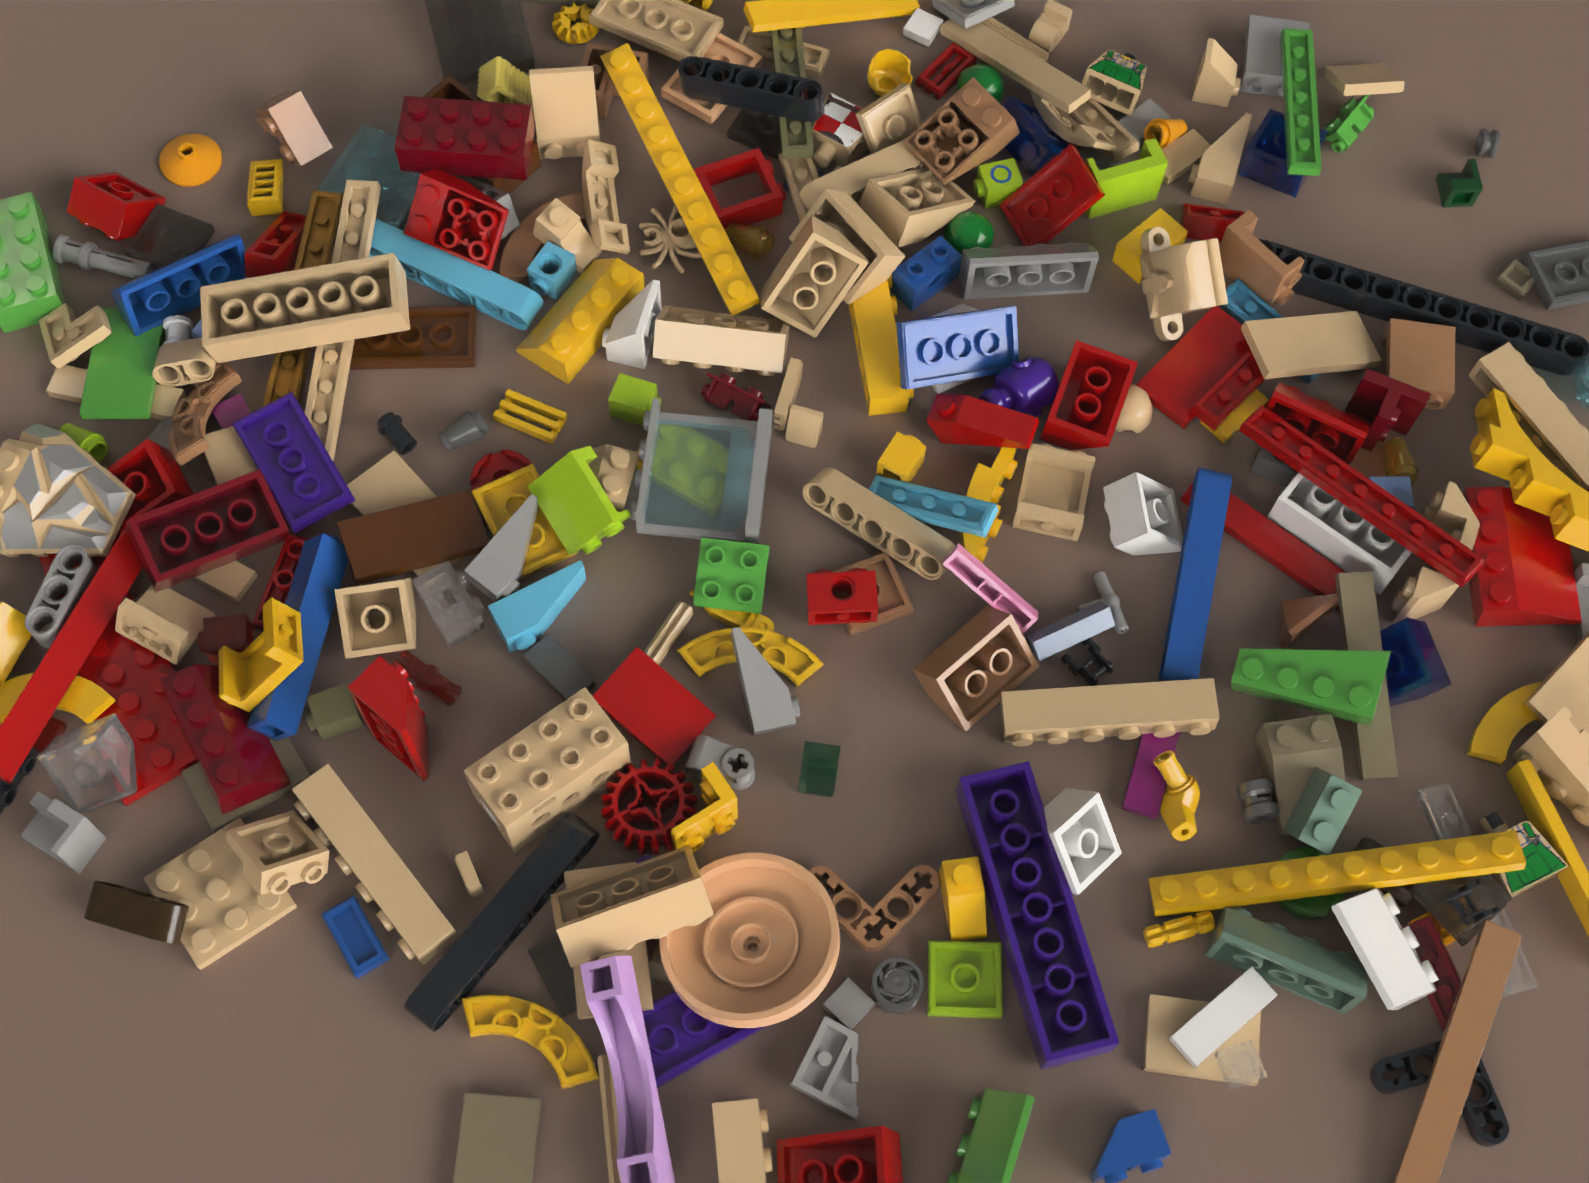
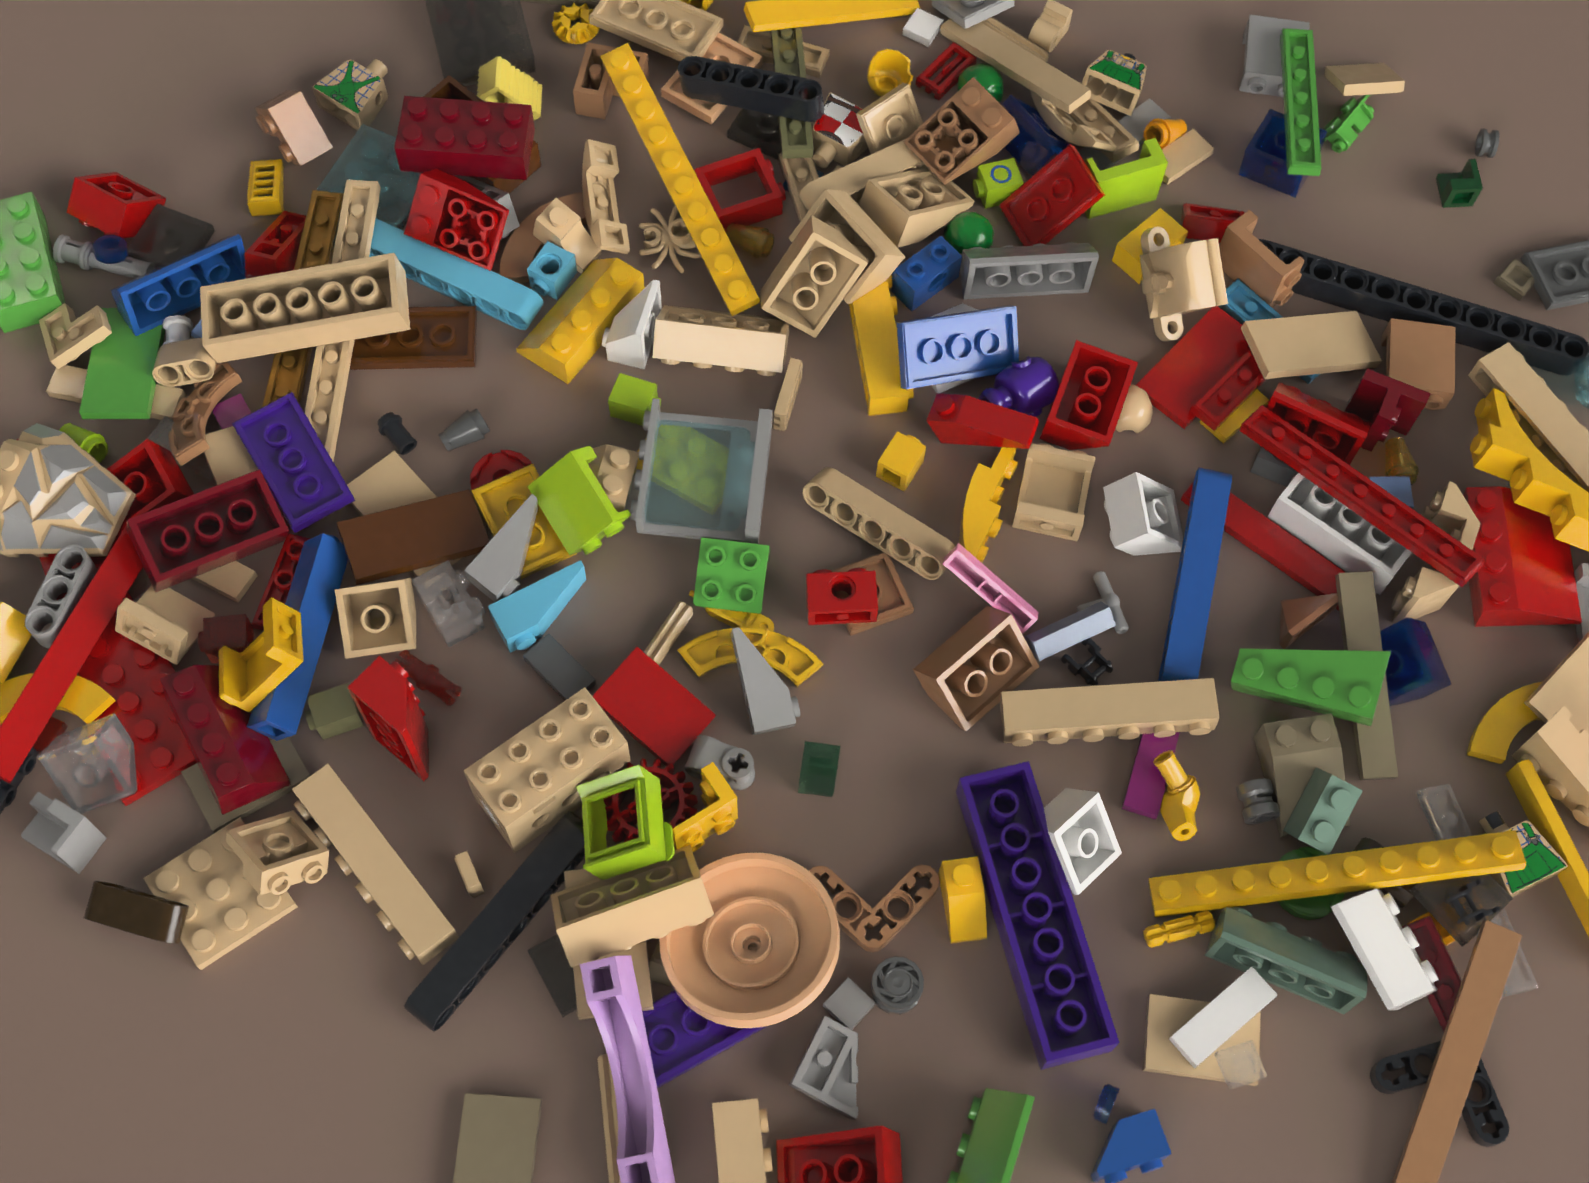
(110, 249): none -> clear blue tile
(197, 167): light orange dish -> none
(353, 92): none -> tan torso
(355, 937): blue tile -> none
(535, 406): yellow tile -> none
(535, 1026): yellow tile -> none
(564, 110): tan slope -> none
(654, 835): none -> lime piece
(724, 390): dark red hinge -> none
(804, 426): tan slope -> none
(937, 506): medium azure tile -> none
(964, 979): lime tile -> none
(1106, 1103): none -> clear blue tile
(1216, 76): tan slope -> none
(1219, 164): tan slope -> none

